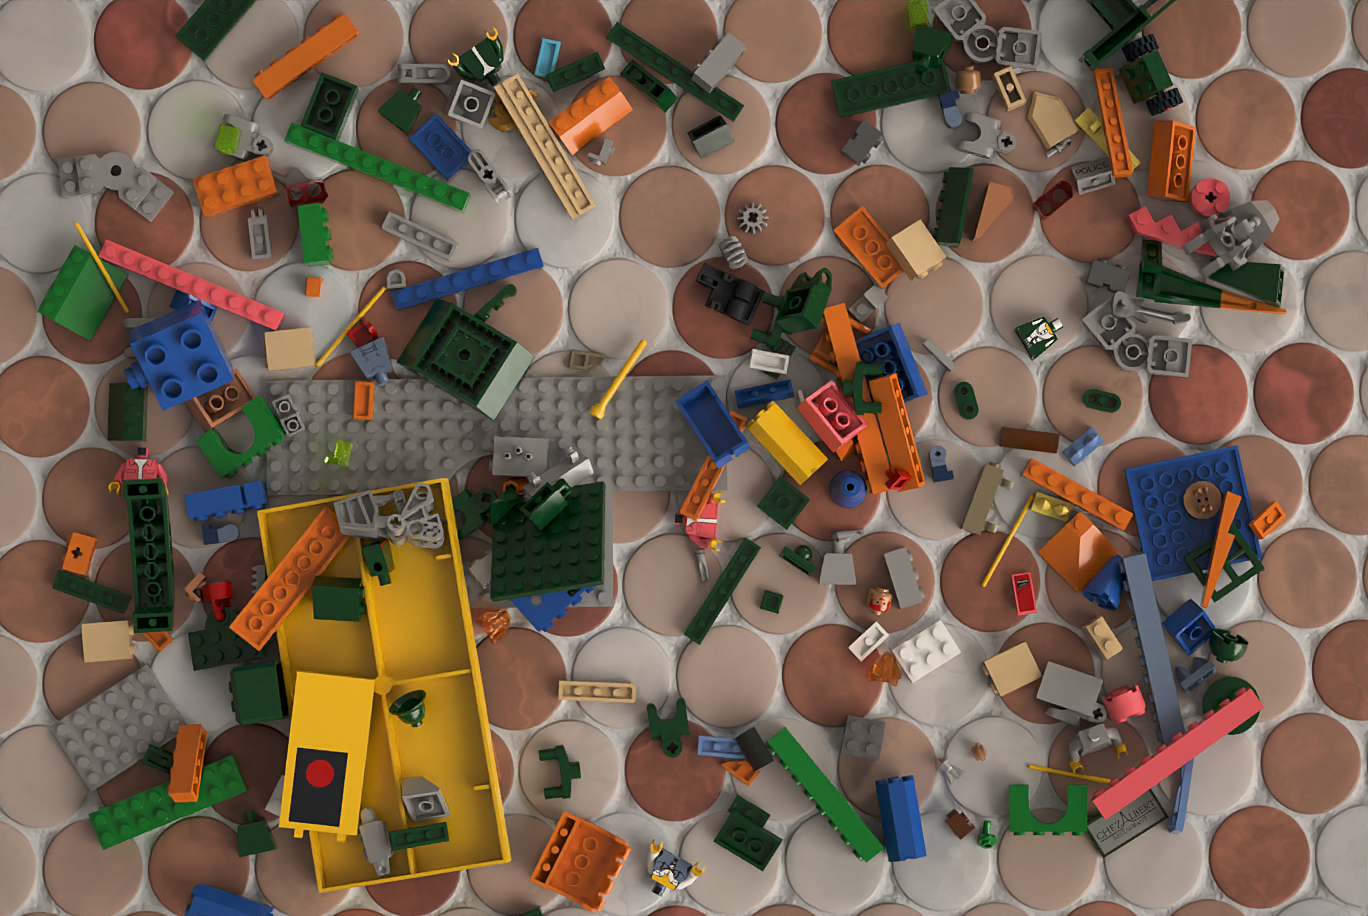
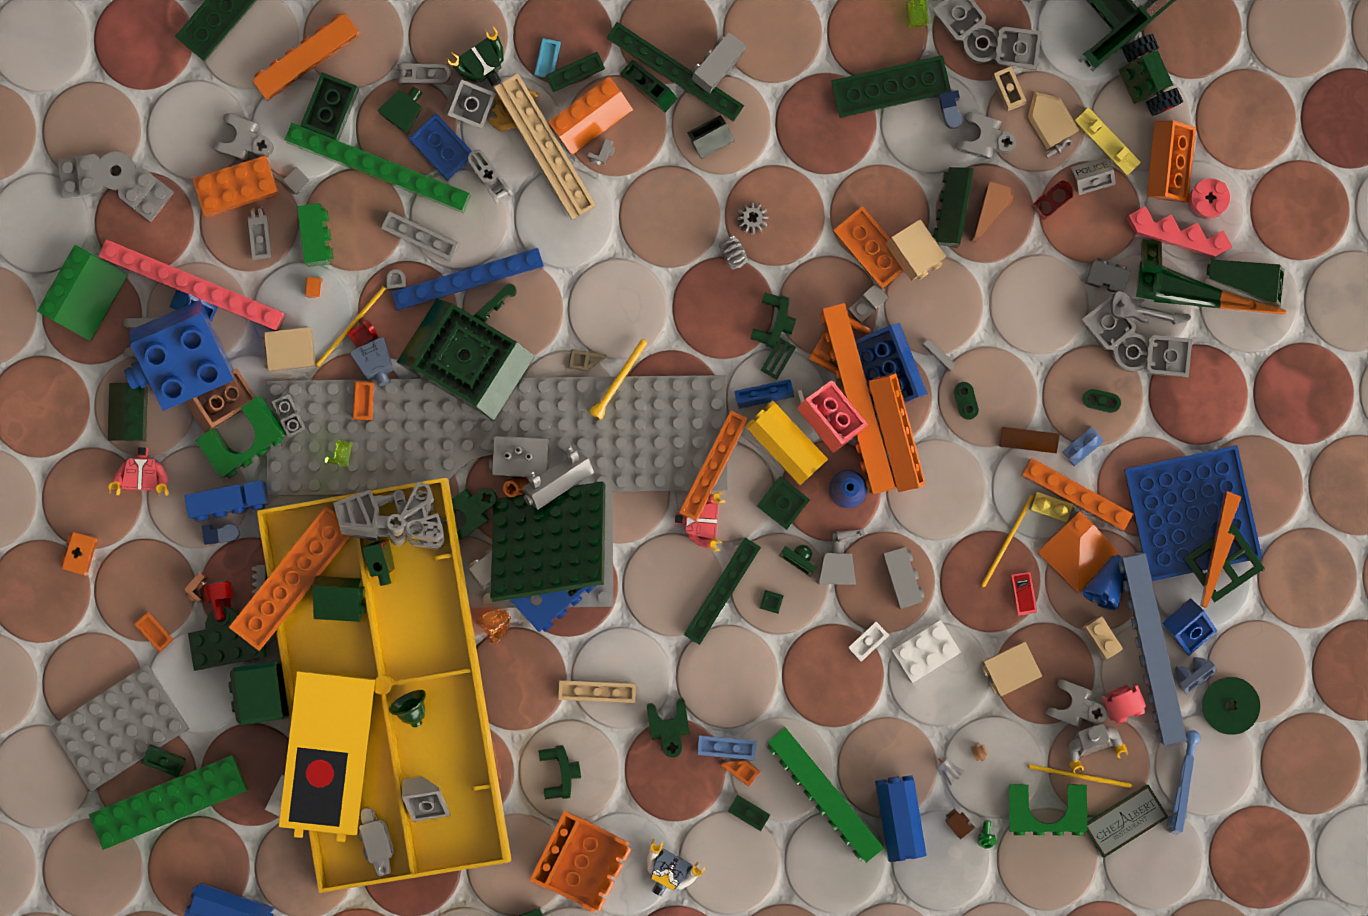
(91, 592): dark green plate -> none
(101, 267): yellow axle -> none
(108, 641): tan brick -> none
(151, 555): dark green slope -> none
(187, 763): orange brick -> none
(228, 139): clear neon green brick -> none
(254, 836): dark green torso -> none
(310, 199): red piece -> none
(418, 836): dark green tile -> none
(502, 505): dark green slope -> none
(546, 503): dark green brick -> none
(702, 563): light grey piece -> none
(713, 424): blue piece -> none
(730, 295): black plate -> none
(748, 840): dark green plate -> none
(754, 749): pearl dark grey brick -> none
(769, 361): white tile -> none
(805, 302): dark green brick -> none
(846, 450): orange slope -> none
(854, 388): dark green connector -> none
(859, 148): dark grey brick -> none
(862, 737): flat silver brick -> none
(879, 600): medium nougat head -> none
(886, 669): clear orange brick -> none
(897, 479): red tile -> none
(930, 46): dark green torso -> none
(938, 465): leg -> none
(968, 80): medium nougat head -> none
(982, 499): dark tan brick -> none
(1038, 335): torso -> none
(1069, 688): light grey tile -> none
(1112, 122): orange plate -> none
(1177, 753): coral brick -> none
(1202, 490): medium nougat plate -> none
(1226, 646): dark green cylinder -> none
(1253, 219): light grey piece -> none
(1267, 520): orange plate -> none

